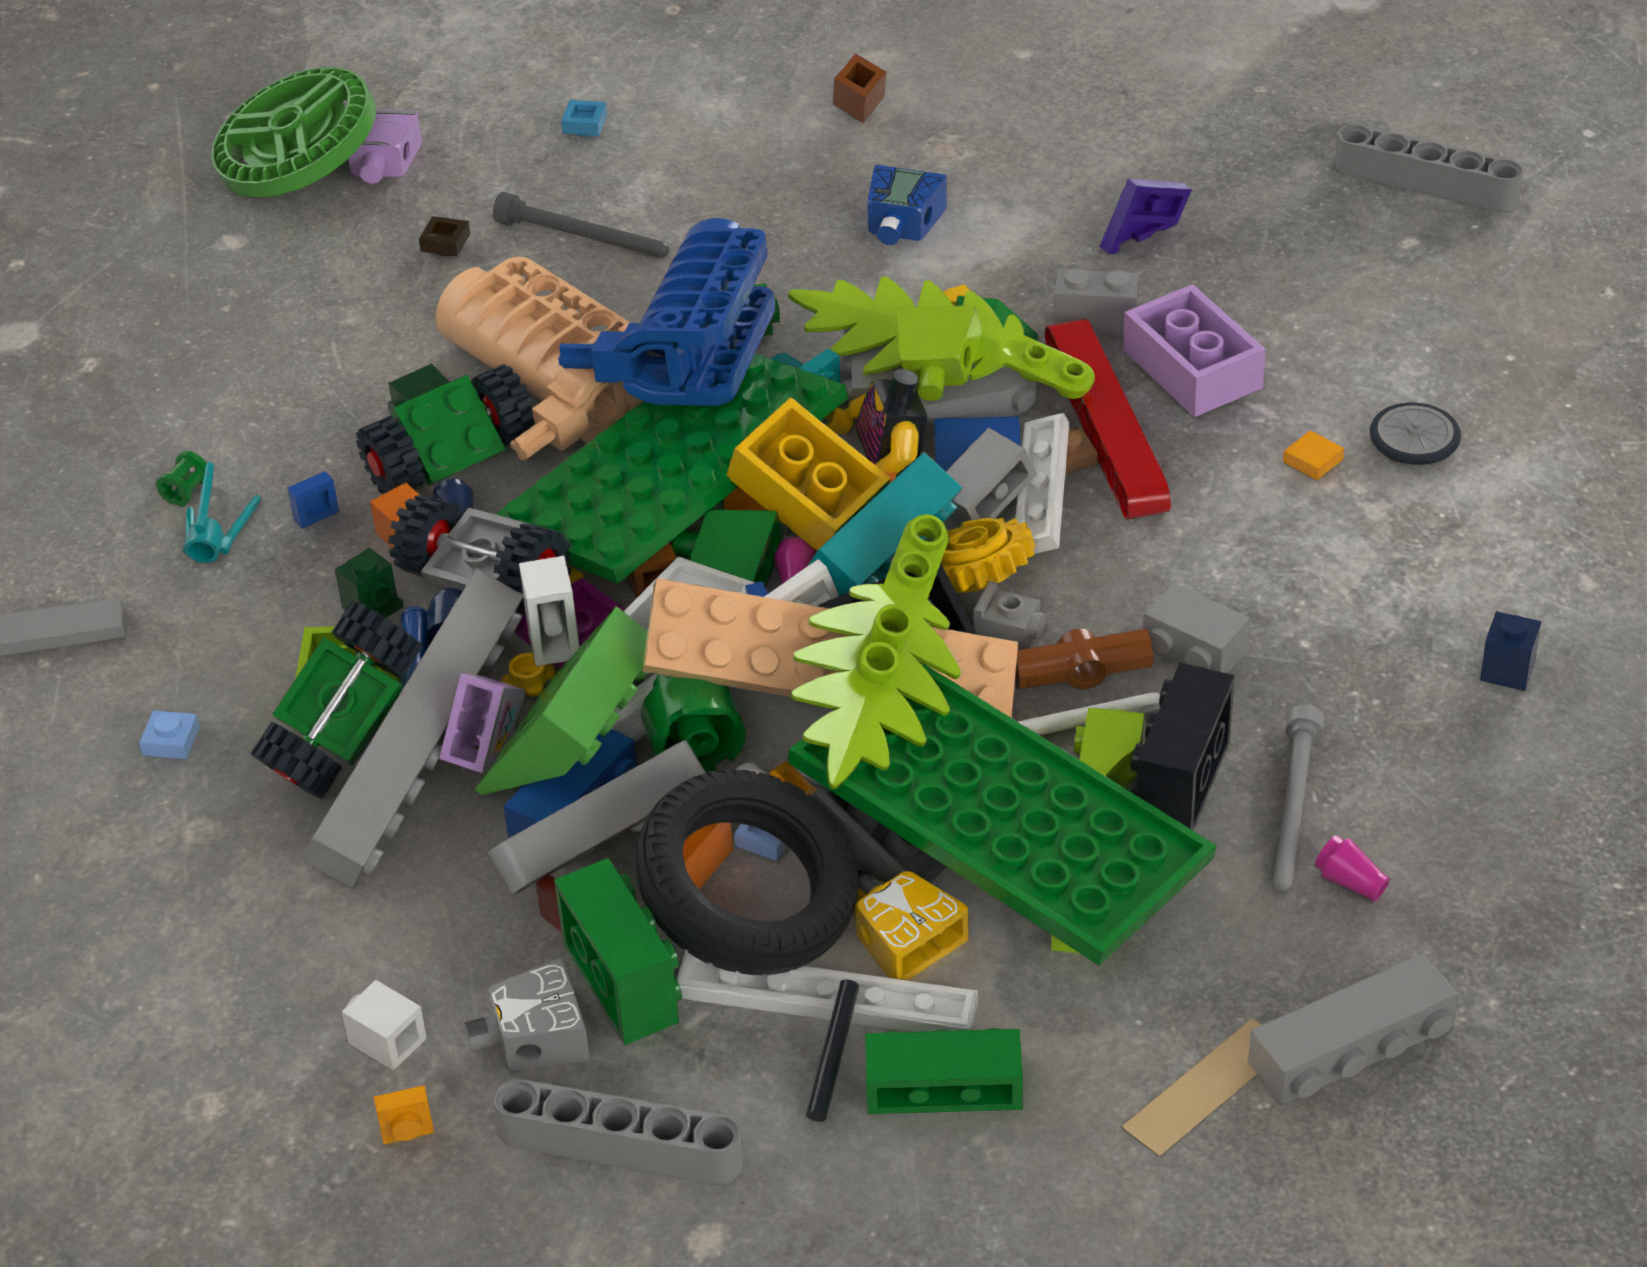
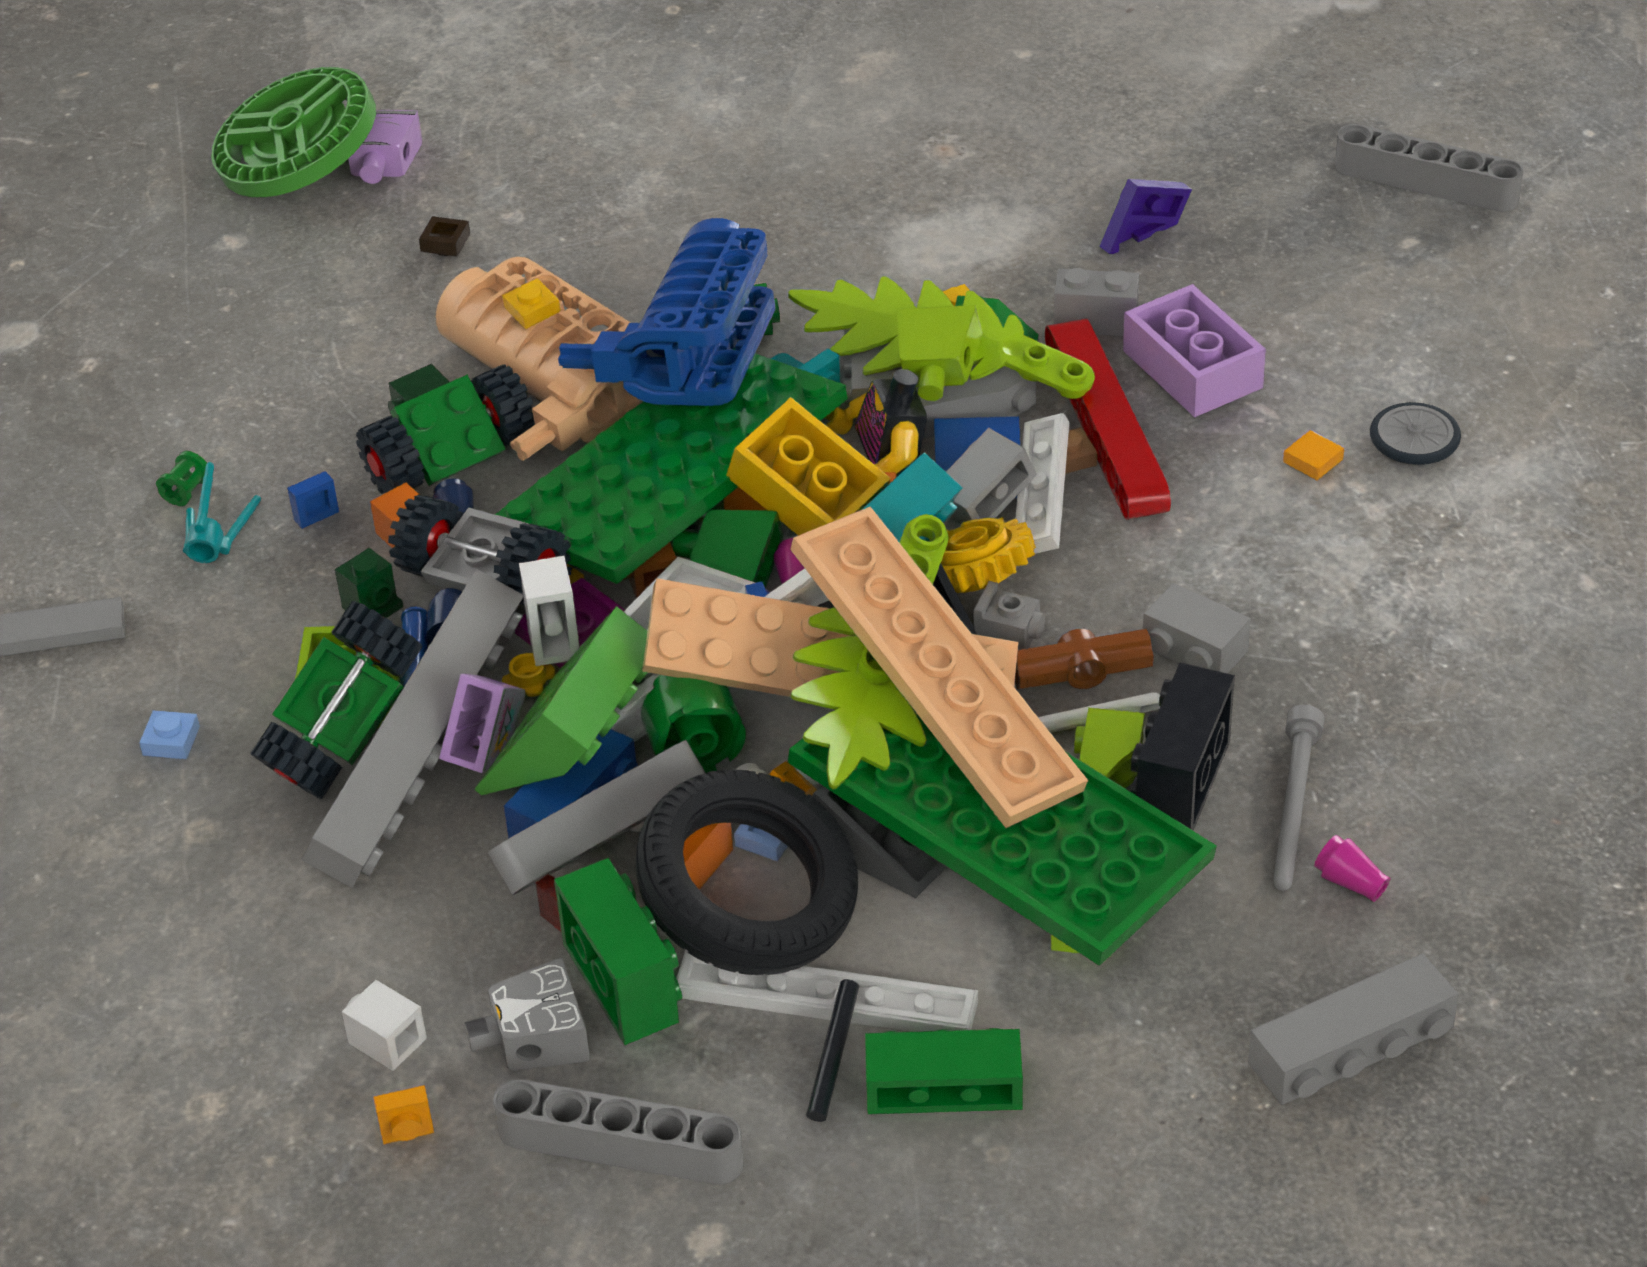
(510, 210): dark grey piece -> none
(531, 303): none -> yellow plate
(584, 118): dark azure plate -> none
(859, 87): dark orange brick -> none
(904, 203): blue torso -> none
(908, 923): yellow torso -> none
(939, 667): none -> light nougat plate
(1195, 1093): tan sticker -> none
(1510, 650): dark blue brick -> none

